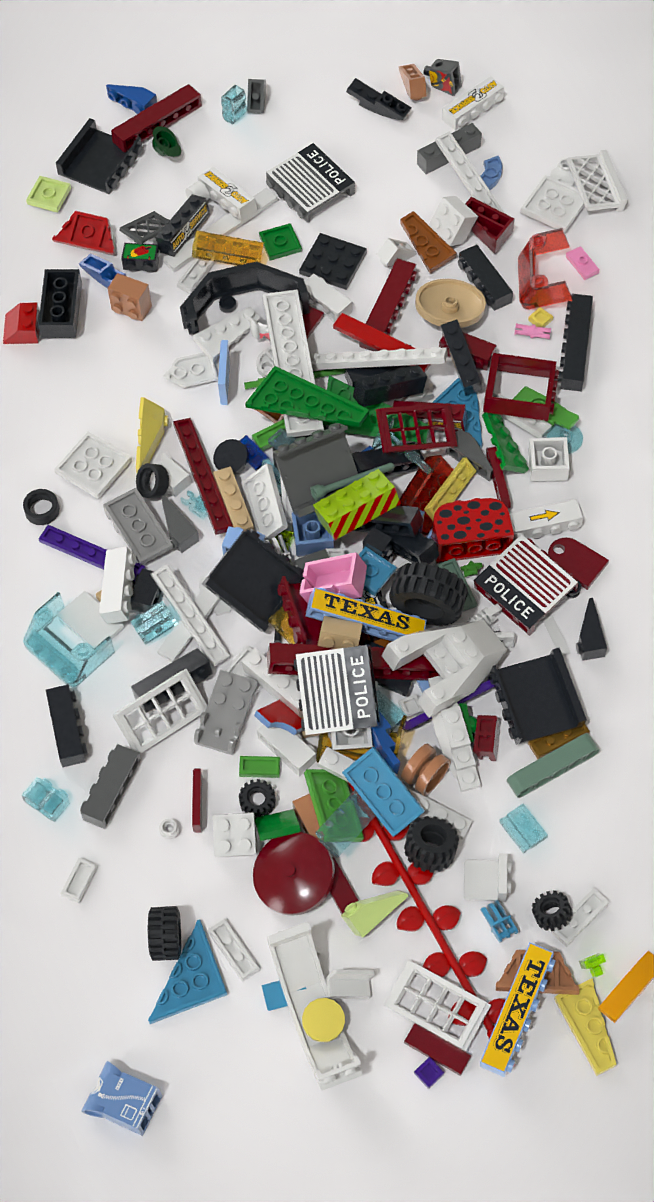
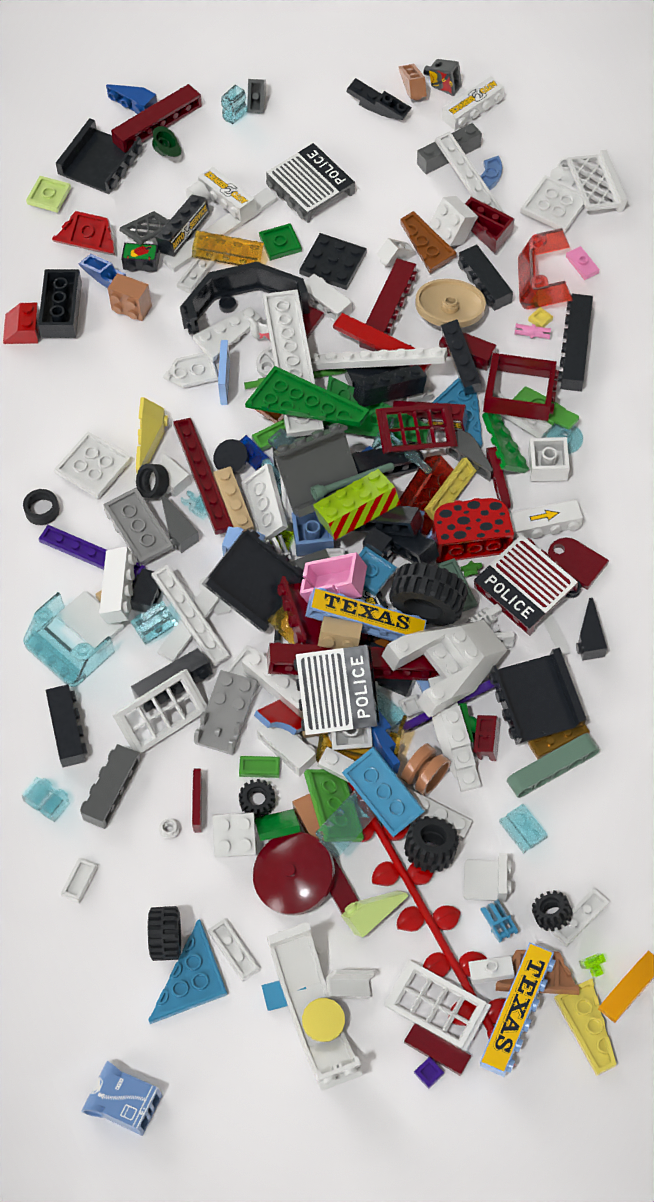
(491, 969): none -> white plate

